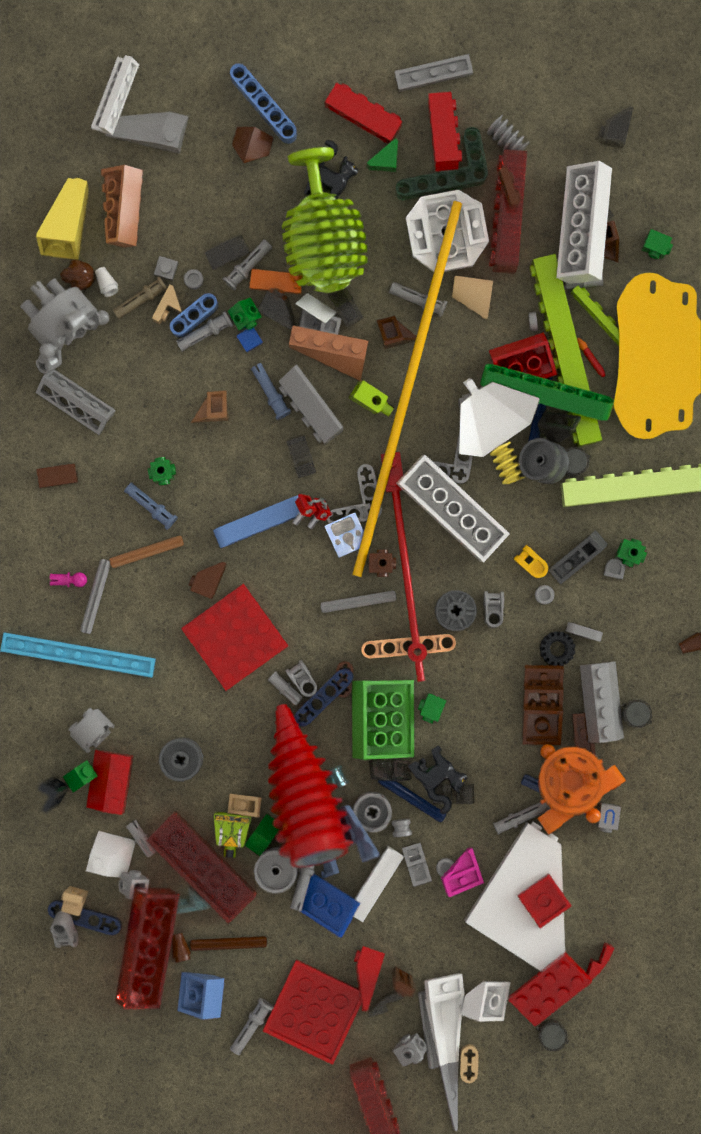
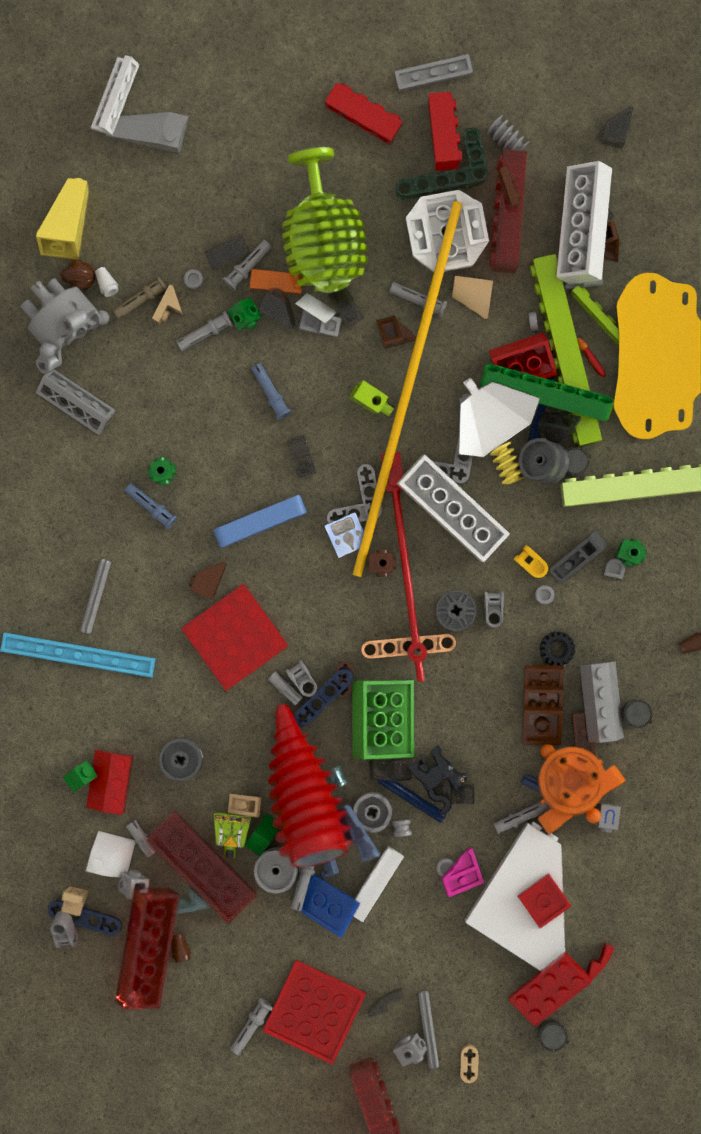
(55, 790): black fence -> none
(57, 475): reddish brown tile -> none
(78, 579): dark pink pin -> none
(91, 729): light grey brick -> none
(122, 204): nougat wedge -> none
(146, 551): medium nougat axle -> none
(166, 268): light grey plate -> none
(197, 306): medium blue beam -> none
(201, 995): medium blue slope -> none
(213, 408): medium nougat slope -> none
(228, 943): reddish brown axle -> none
(249, 339): blue tile -> none
(251, 143): reddish brown slope -> none
(261, 95): medium blue beam -> none
(308, 507): red piece -> none
(311, 405): light grey slope -> none
(332, 180): black animal -> none
(333, 350): nougat wedge -> none
(358, 601): light grey axle -> none
(367, 972): red slope -> none
(385, 159): green slope -> none
(402, 982): reddish brown plate -> none
(417, 864): light grey slope -> none
(431, 708): green brick -> none
(444, 1010): white plate -> none
(487, 1001): white slope -> none
(584, 632): light grey beam -> none
(657, 244): green brick -> none

